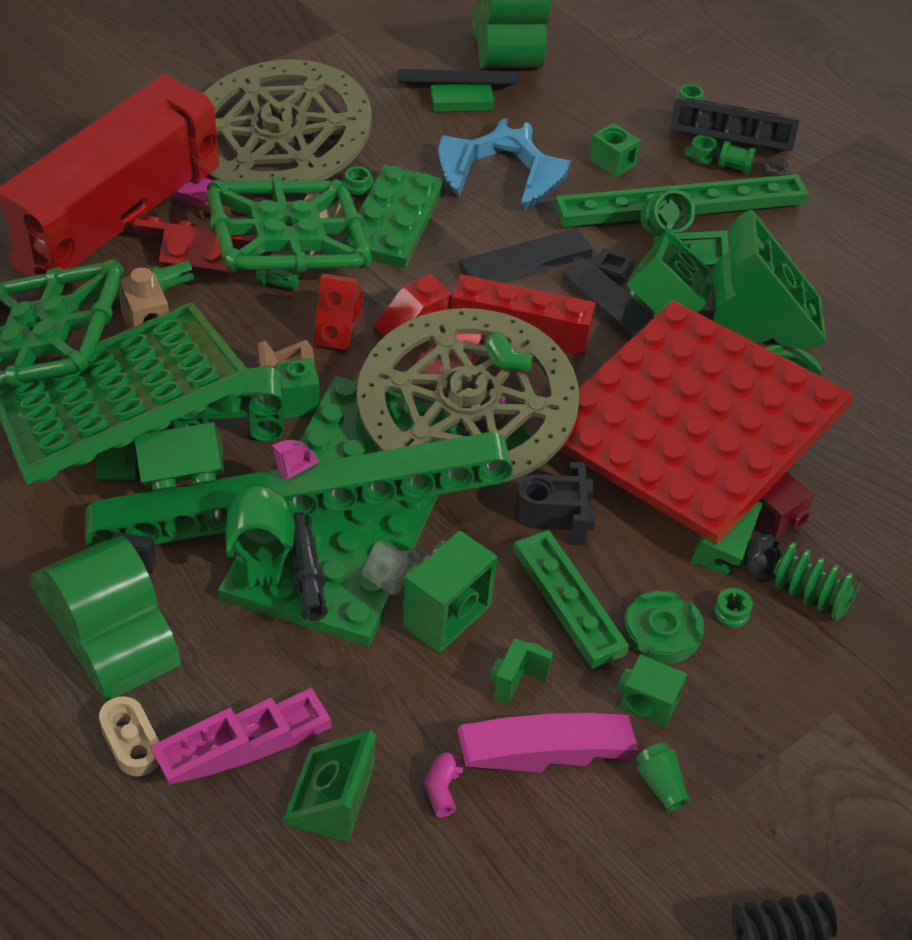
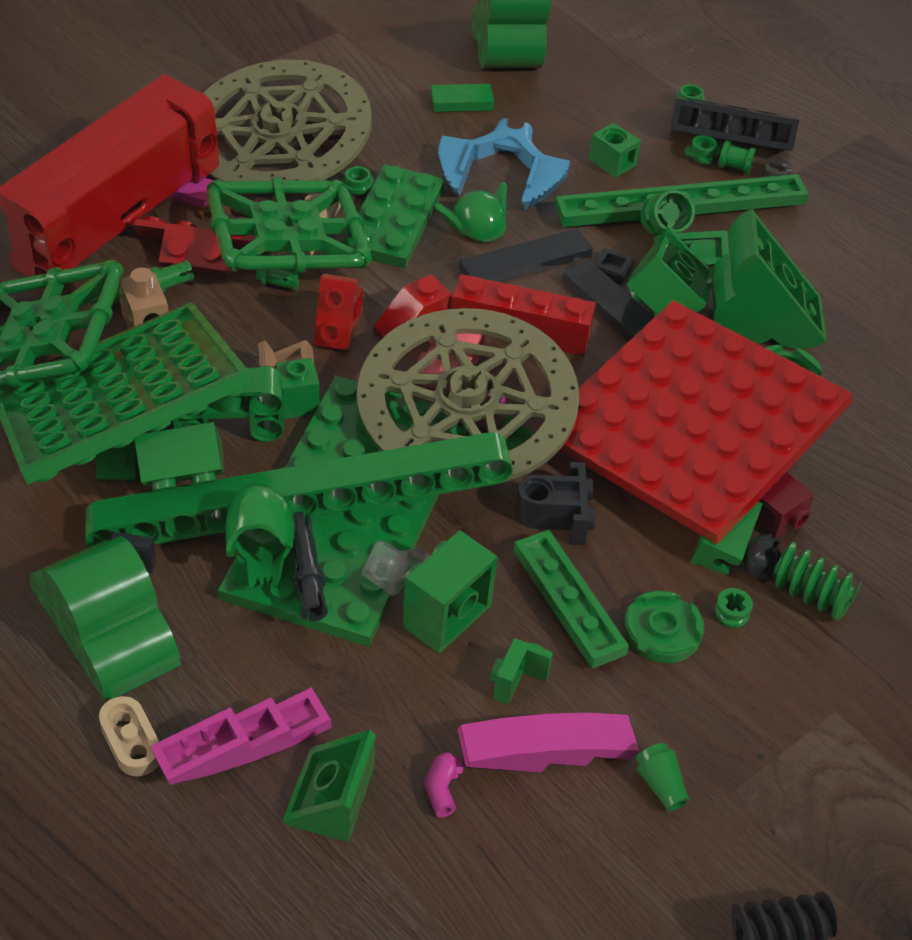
(292, 458): dark pink tile -> none
(457, 76): black tile -> none
(478, 214): none -> green piece
(504, 355): green arm -> none
(651, 690): green brick -> none

